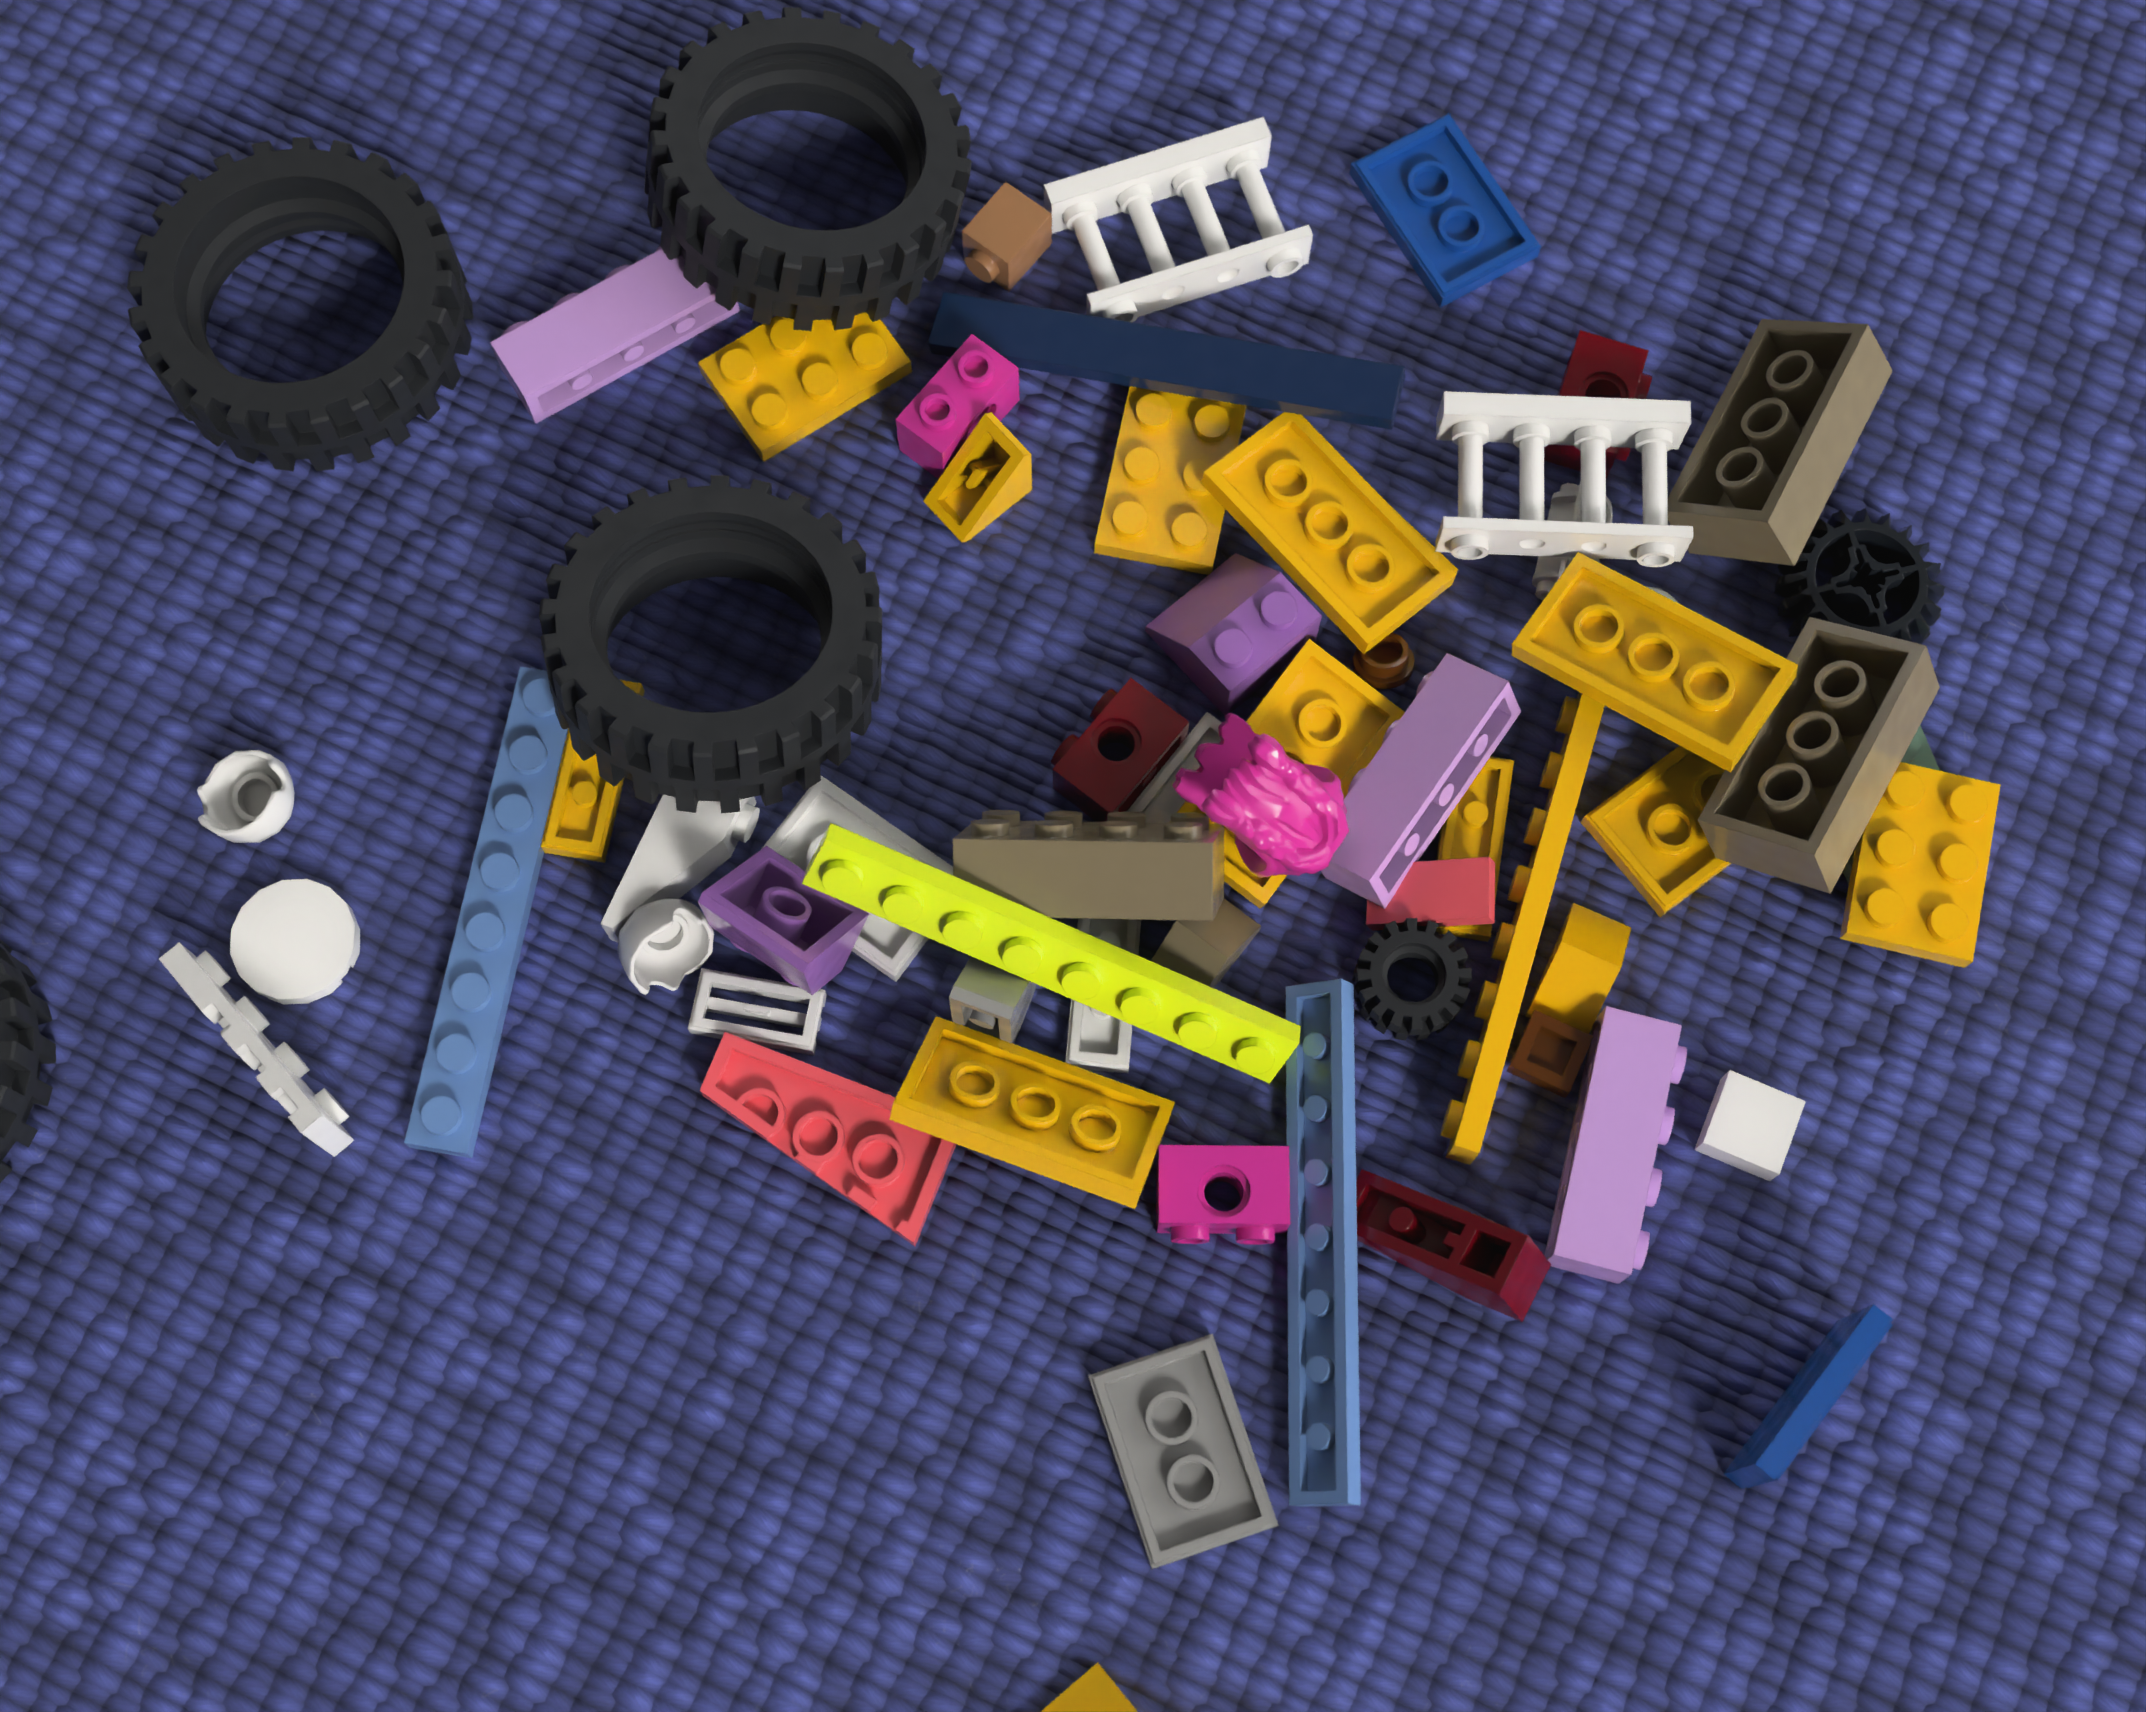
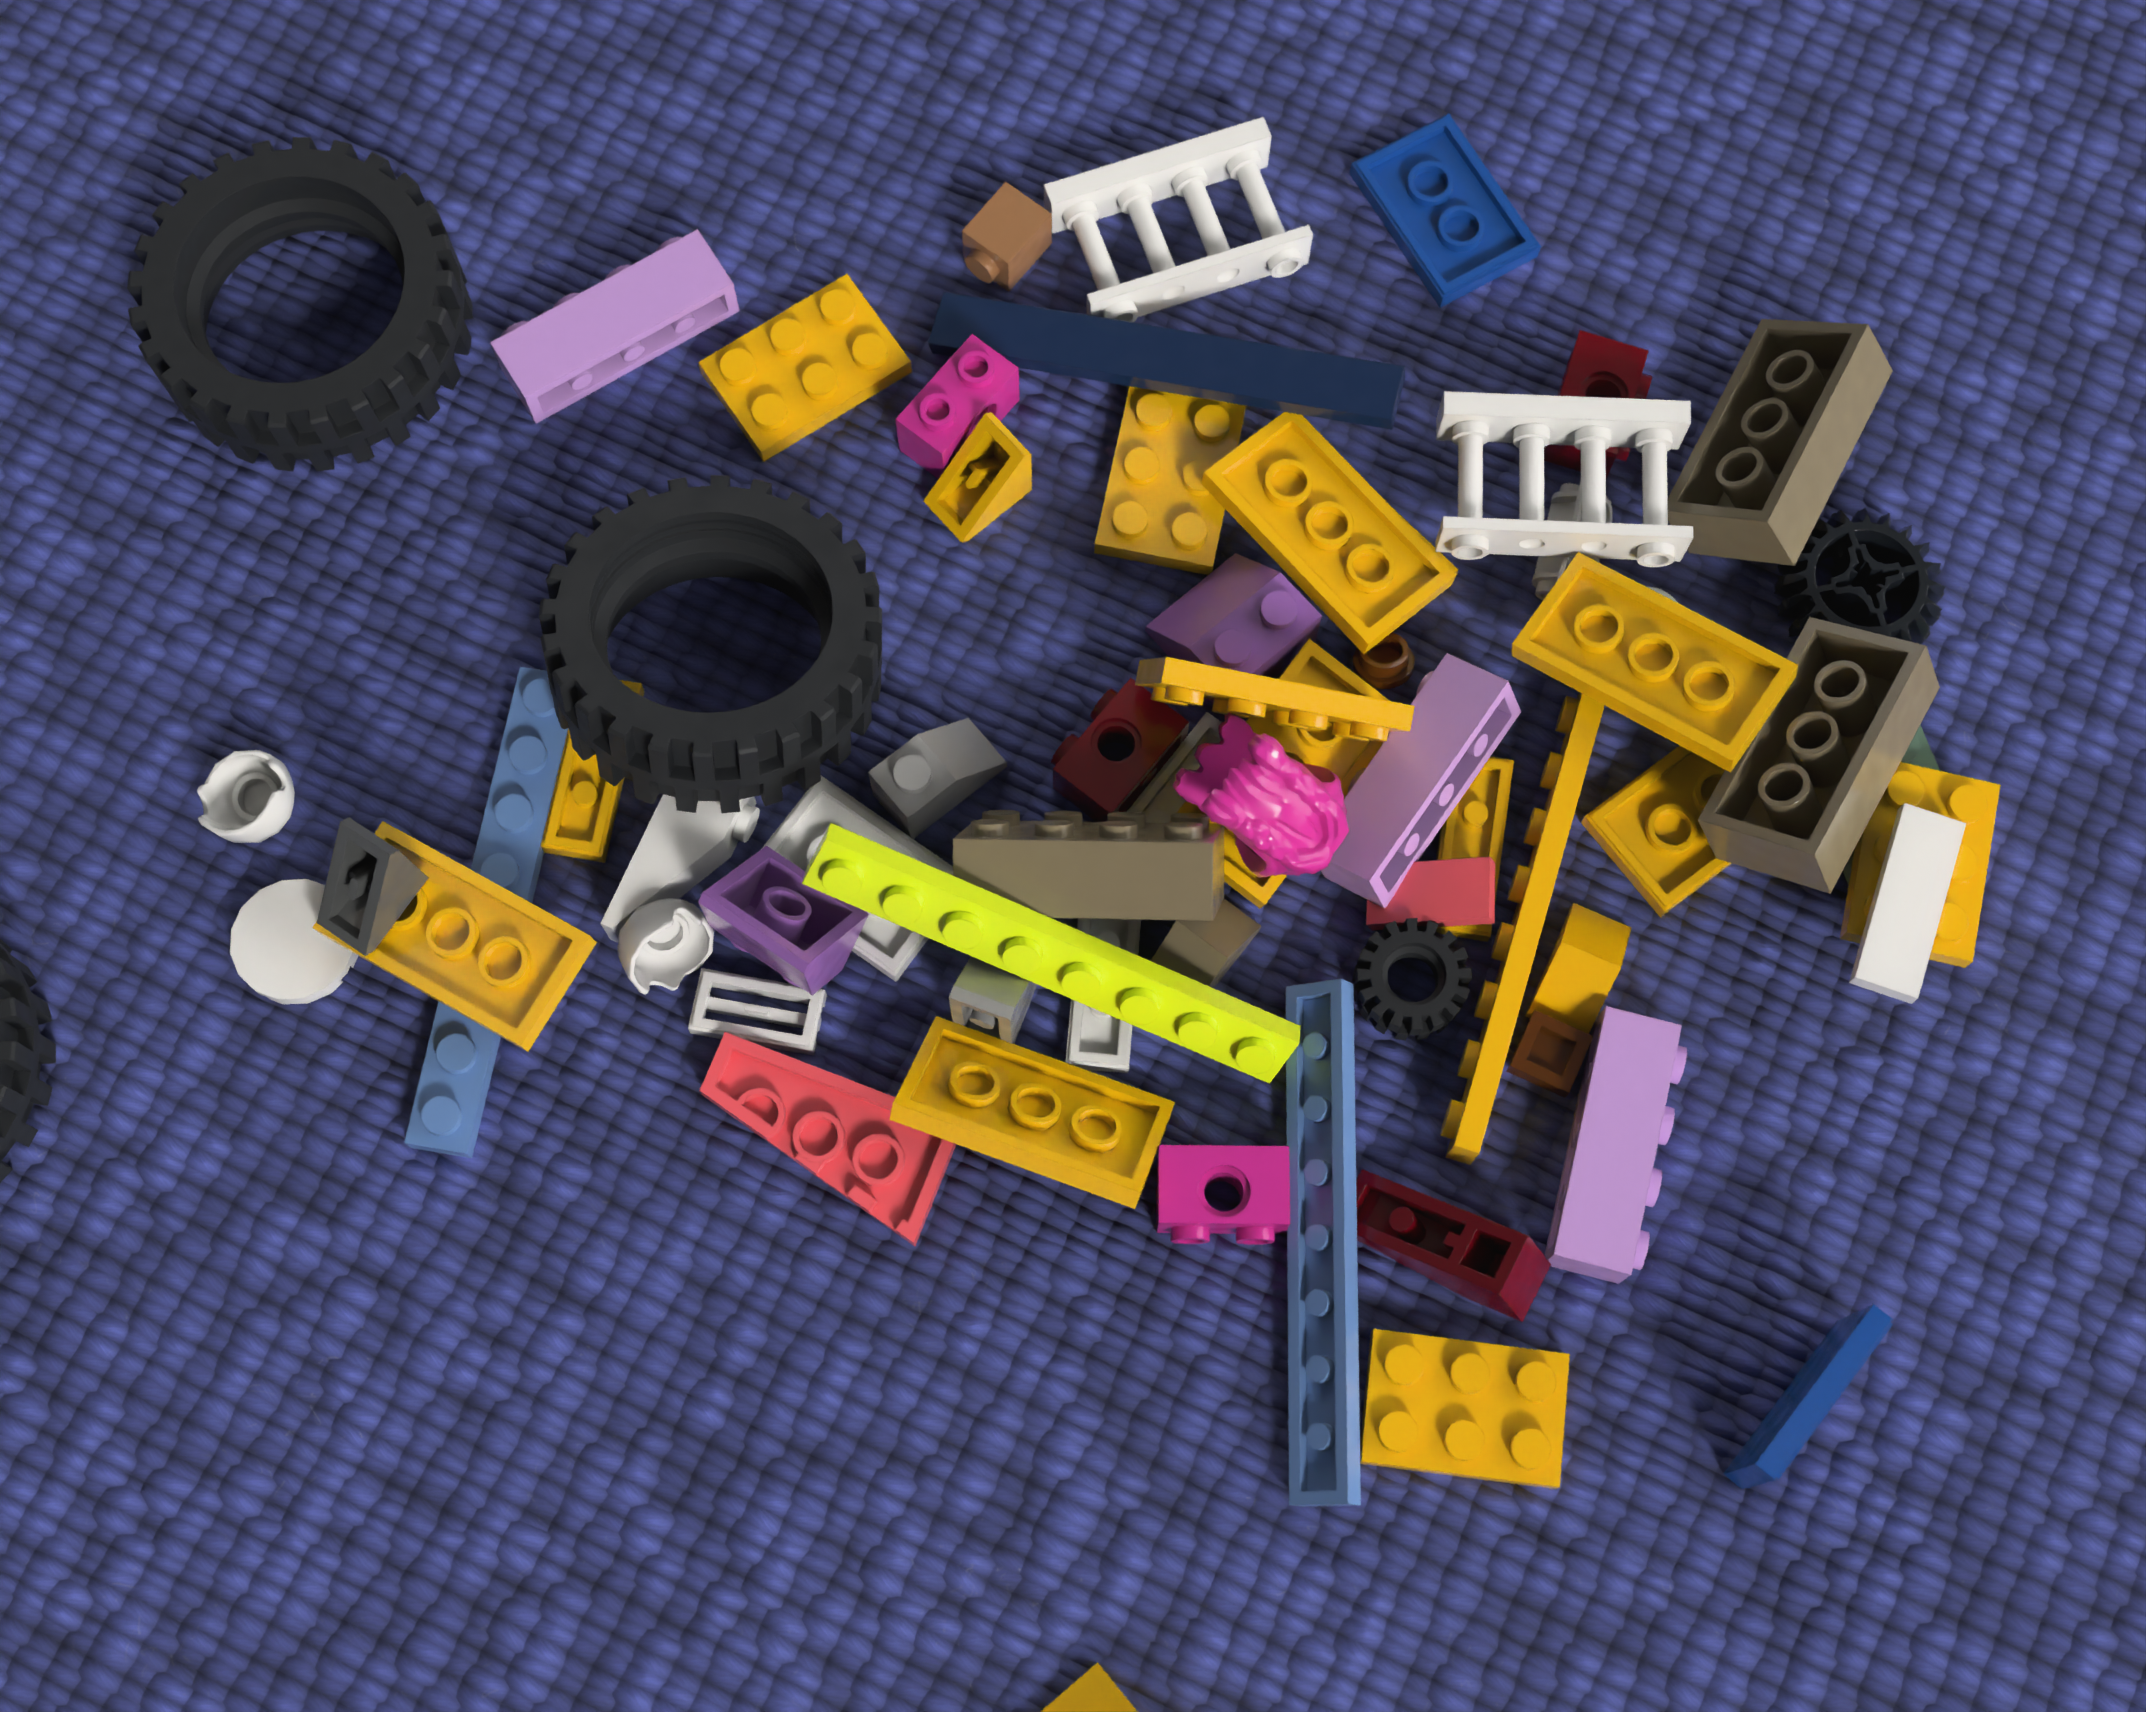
(281, 1068): white wing -> none
(366, 887): none -> dark grey slope
(478, 946): none -> yellow plate
(826, 72): black tyre -> none
(934, 774): none -> light grey slope
(1182, 1451): light grey tile -> none
(1293, 703): none -> yellow plate
(1464, 1408): none -> yellow plate
(1750, 1125): white piece -> none
(1907, 903): none -> white tile

